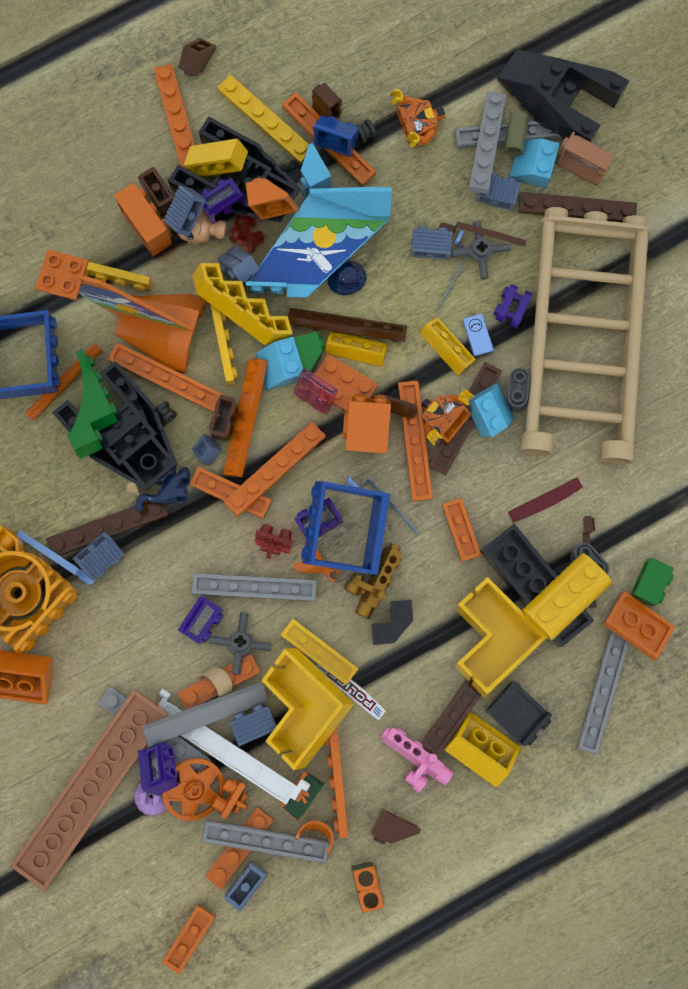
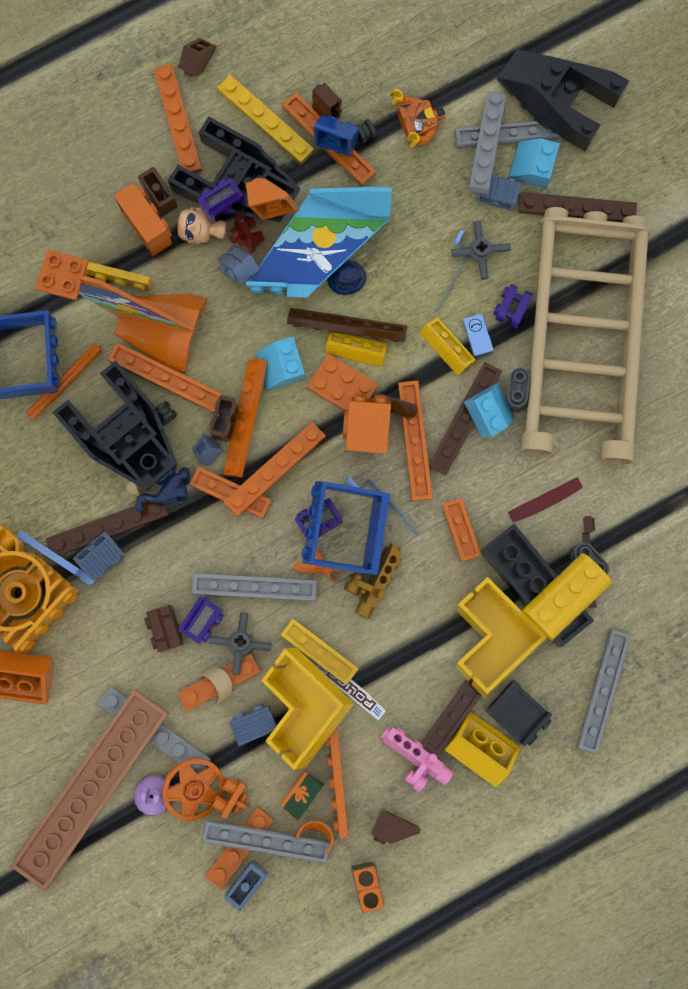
(94, 411): green arch -> none
(157, 769): dark purple window -> none
(164, 628): none -> reddish brown brick
(184, 210): sand blue brick -> none
(188, 939): orange plate -> none
(204, 714): light grey tile -> none
(216, 158): yellow brick -> none
(226, 353): yellow plate -> none
(231, 300): yellow brick -> none
(238, 759): white piece -> none
(271, 543): clear red hips -> none
(310, 350): green slope -> none
(313, 172): medium azure slope -> none
(315, 391): clear pink plate -> none
(401, 618): black brick -> none
(431, 243): sand blue brick -> none
(445, 415): torso -> none
(482, 231): reddish brown piece -> none
(516, 133): olive pin -> none
(584, 159): nougat window -> none
(639, 625): orange plate -> none
(652, 582): green brick -> none

